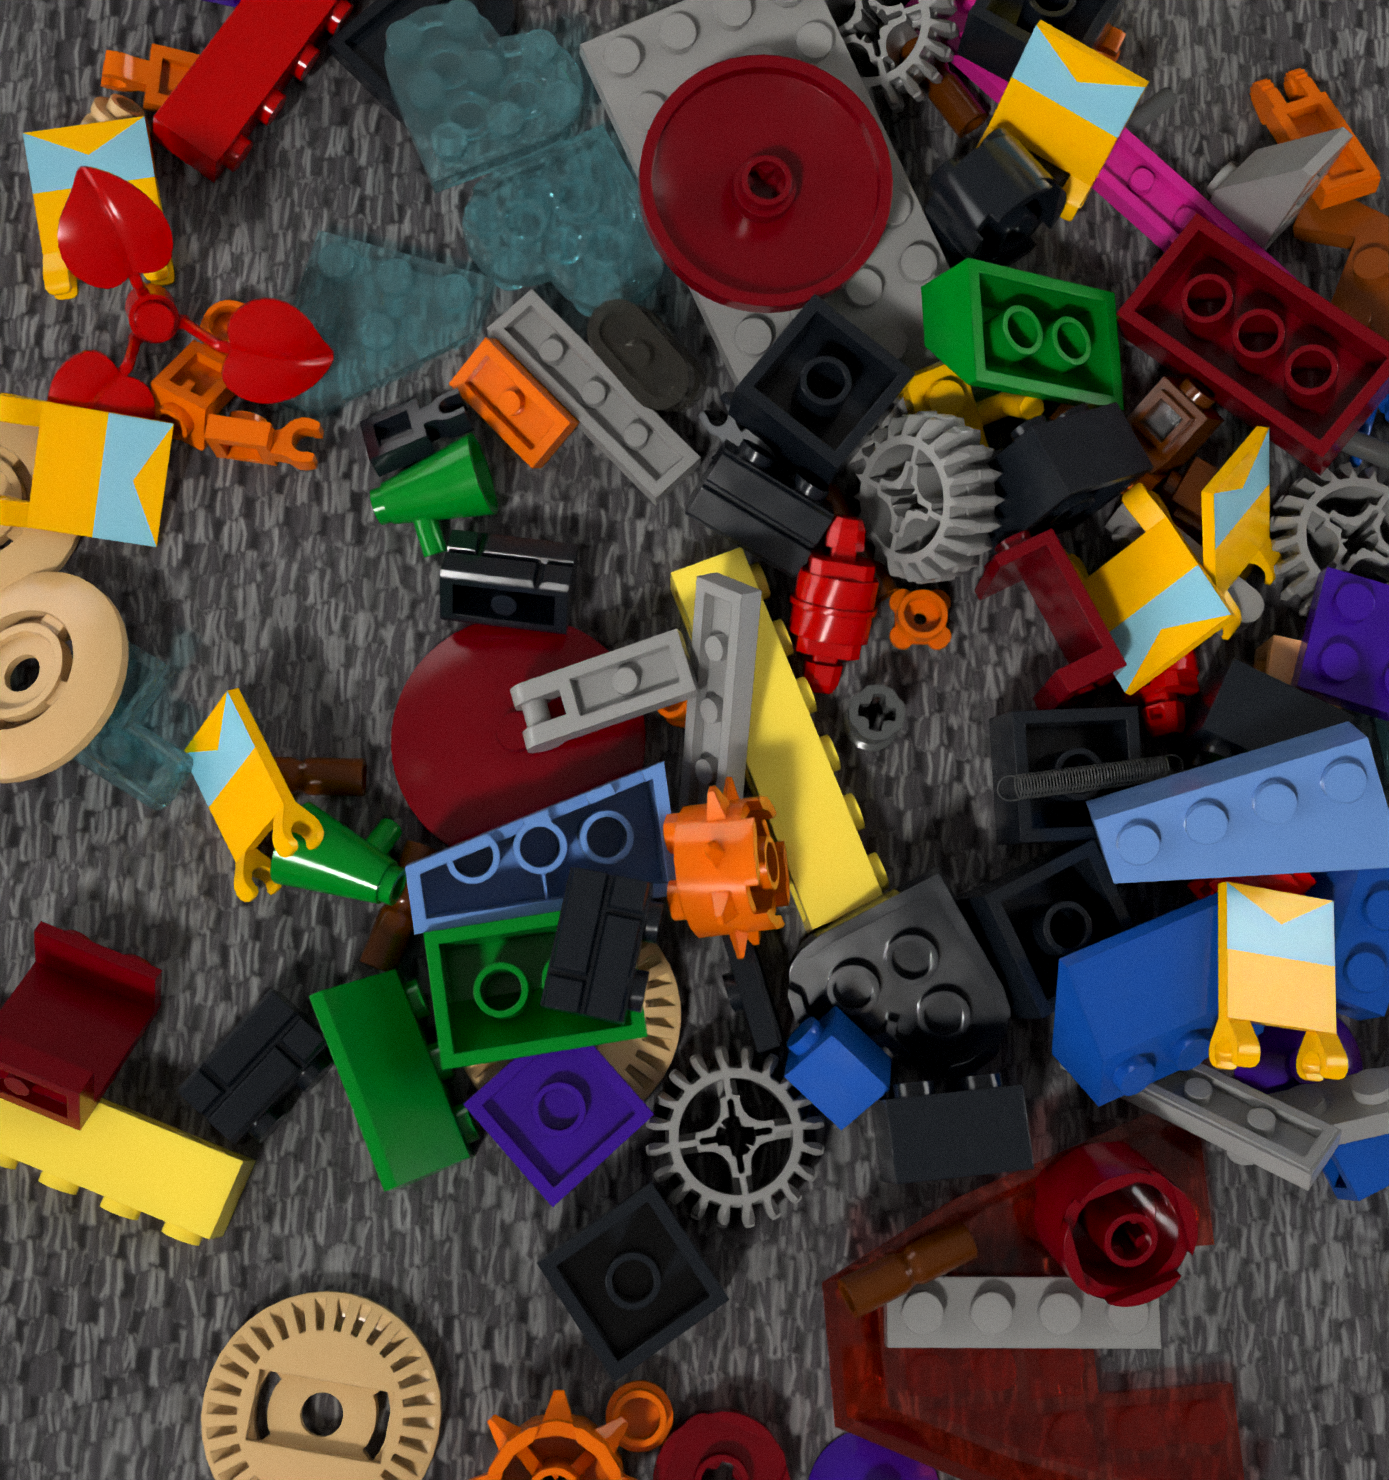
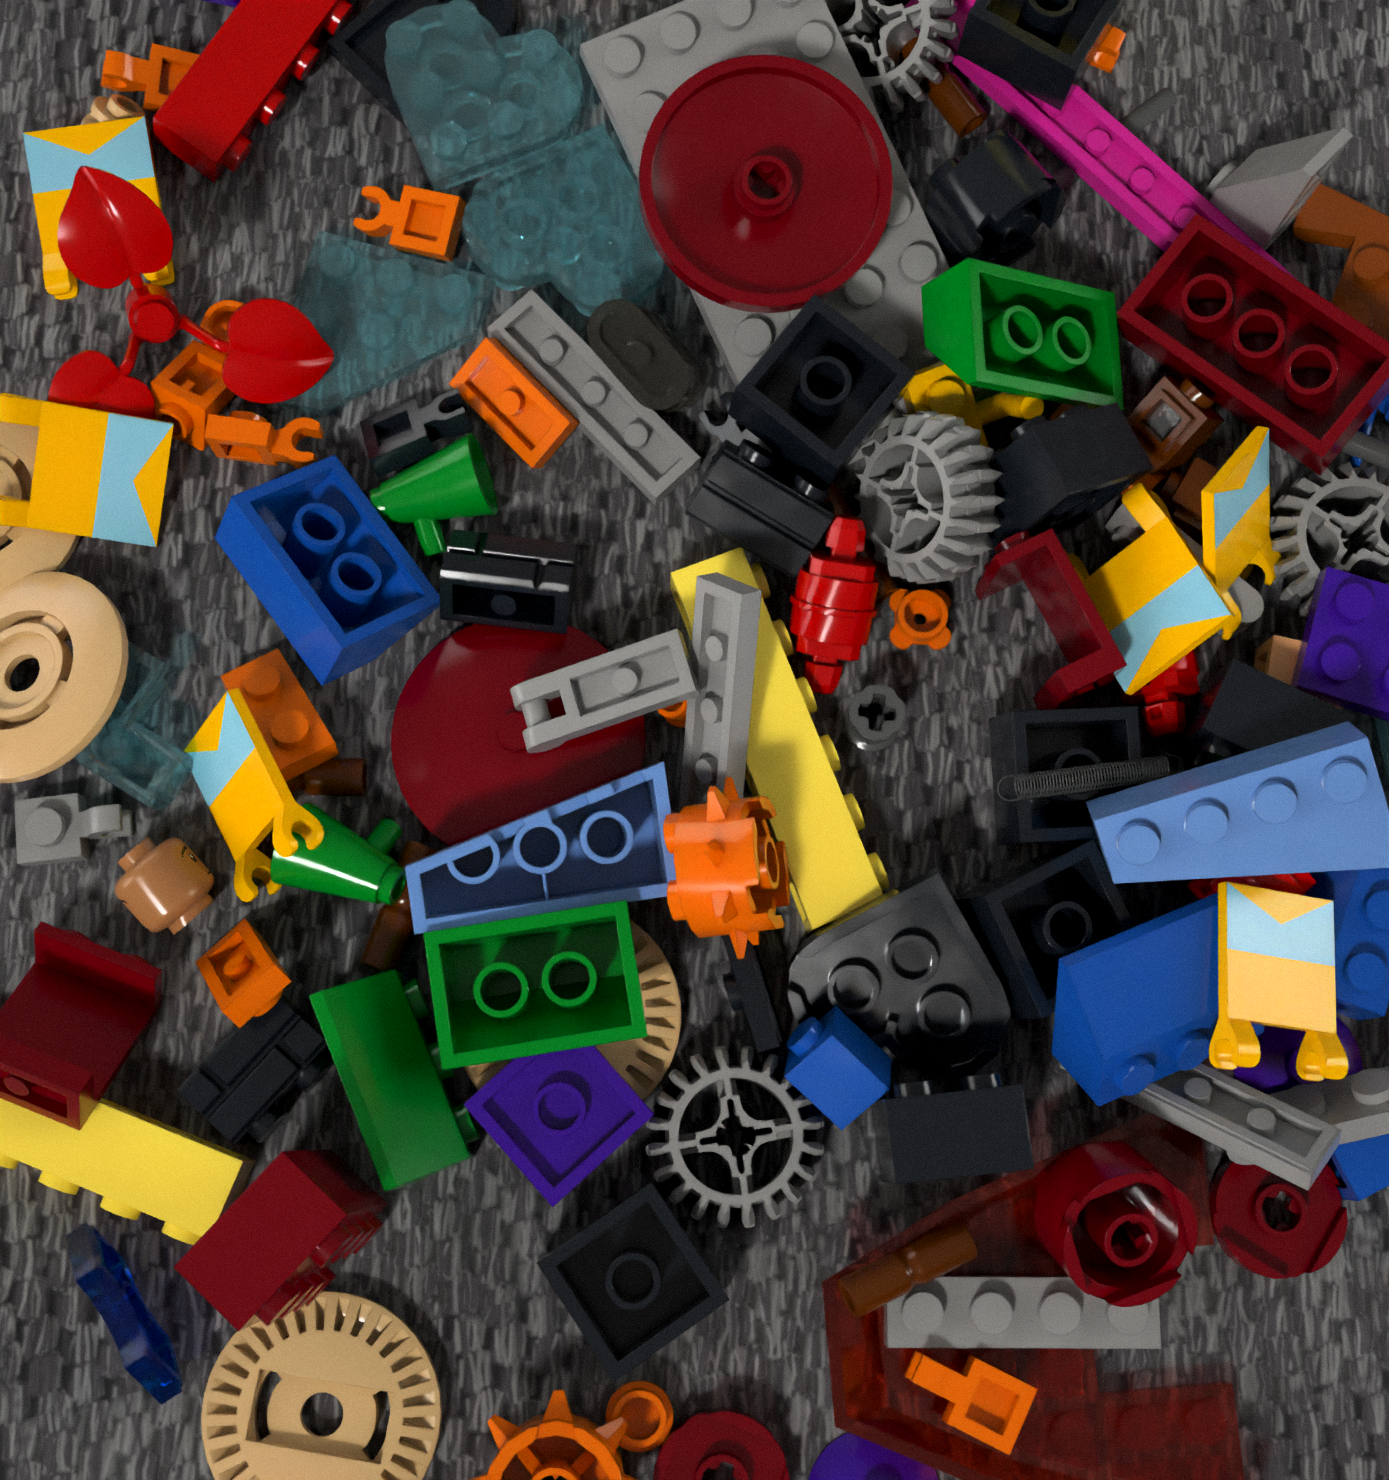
(61, 825): none -> light grey plate
(139, 1338): none -> clear blue tile
(164, 884): none -> medium nougat head
(243, 974): none -> orange plate
(281, 1237): none -> dark red brick
(282, 714): none -> orange plate
(325, 567): none -> blue slope
(420, 223): none -> orange plate
(600, 946): black brick -> none
(980, 1399): none -> orange plate
(1067, 107): yellow flag -> none
(1283, 1249): none -> dark red plate
(1309, 114): orange hinge -> none

